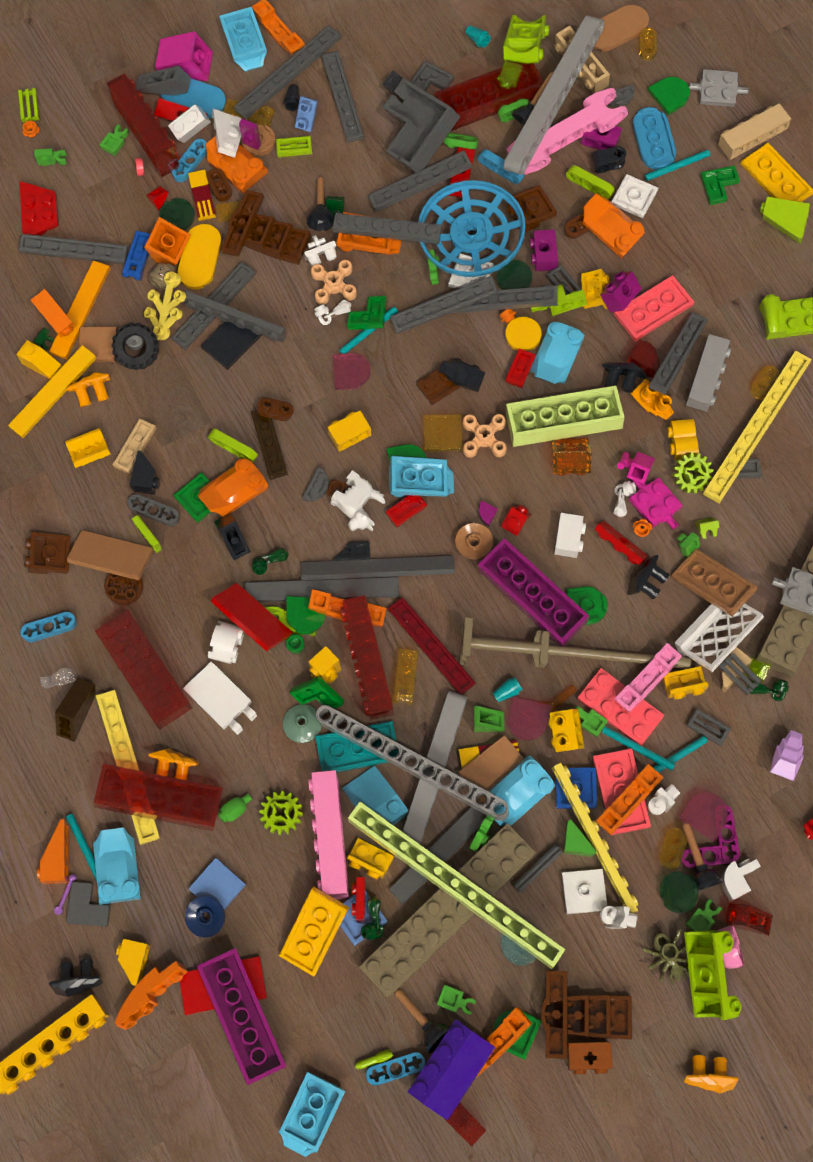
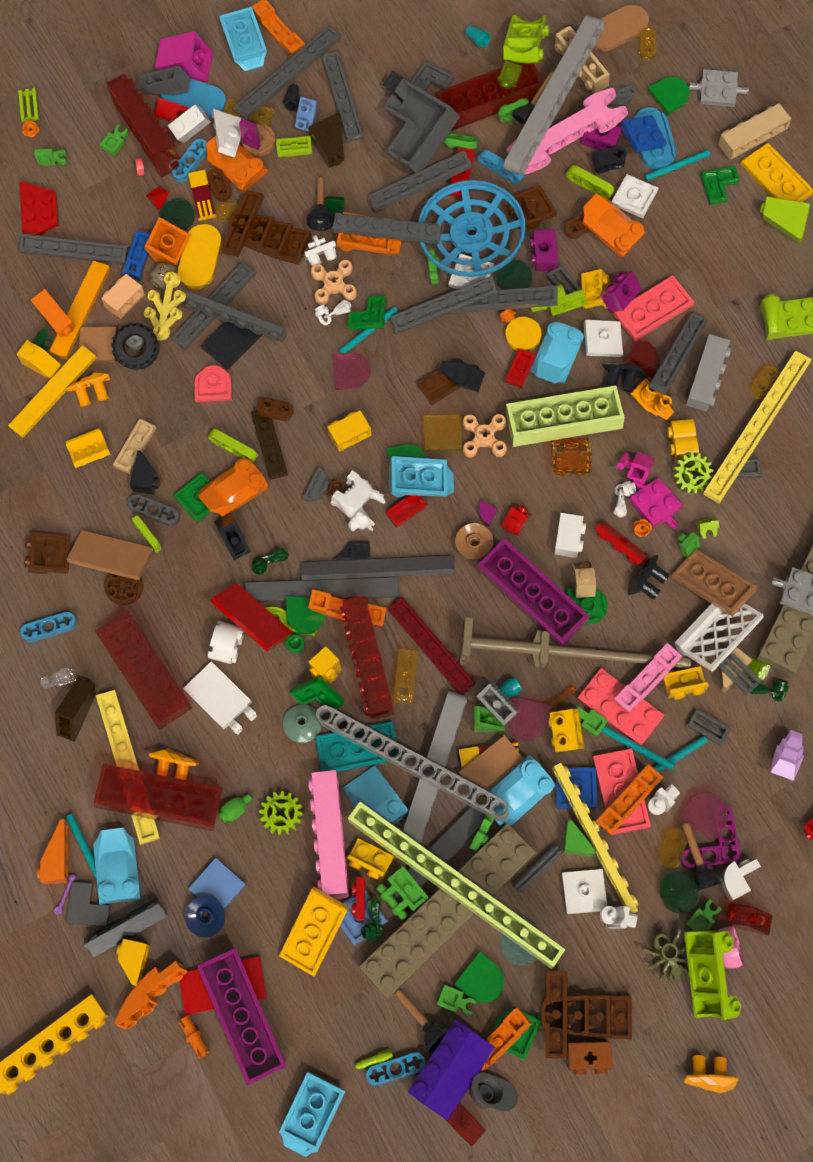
(72, 985): black connector -> none
(122, 296): none -> light nougat brick
(125, 927): none -> fence
(193, 1036): none -> orange pin
(213, 385): none -> coral tile
(329, 139): none -> dark brown slope
(407, 888): none -> bright green plate
(481, 980): none -> green tile
(493, 1092): none -> dark grey piece
(498, 703): none -> light grey brick
(584, 579): none -> tan slope
(603, 338): none -> white plate
(643, 133): none -> blue plate

